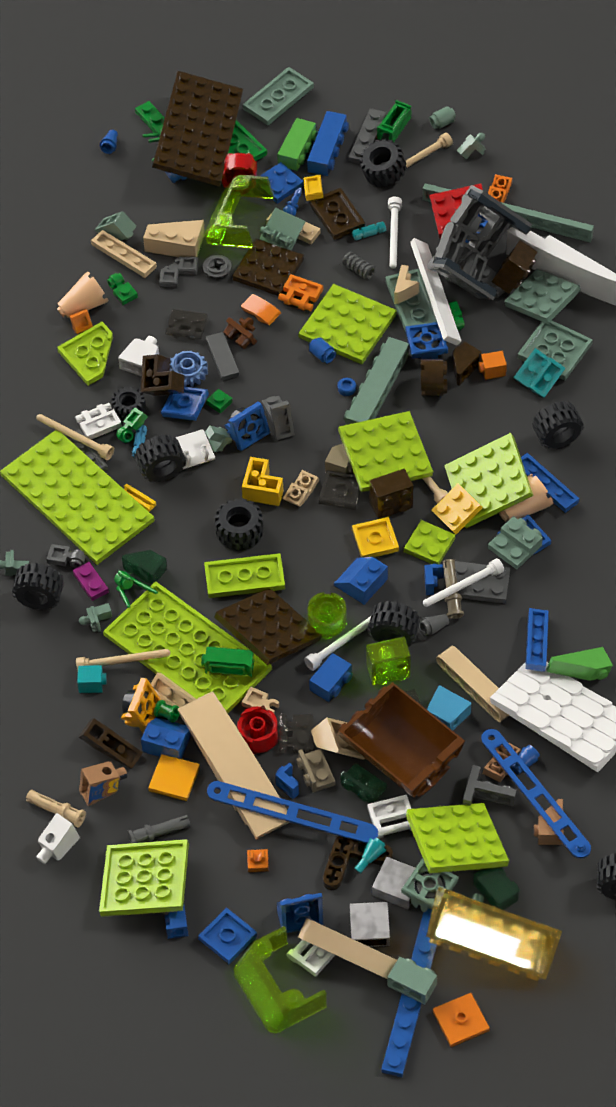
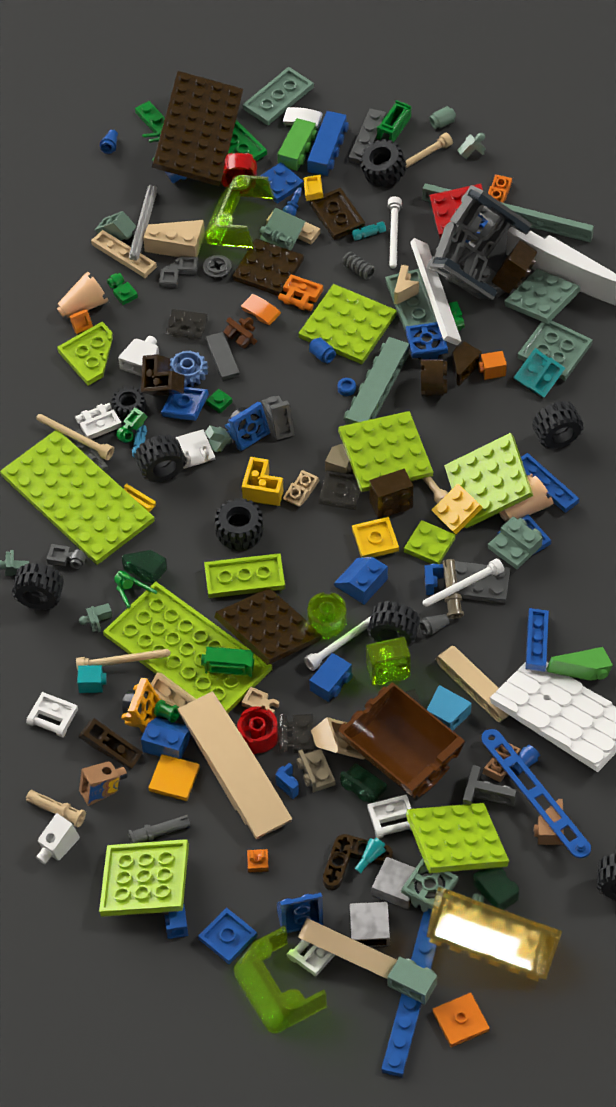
(55, 709): none -> white plate
(90, 581): magenta plate -> none
(143, 222): none -> light grey axle
(302, 113): none -> white slope
(364, 830): blue piece -> none

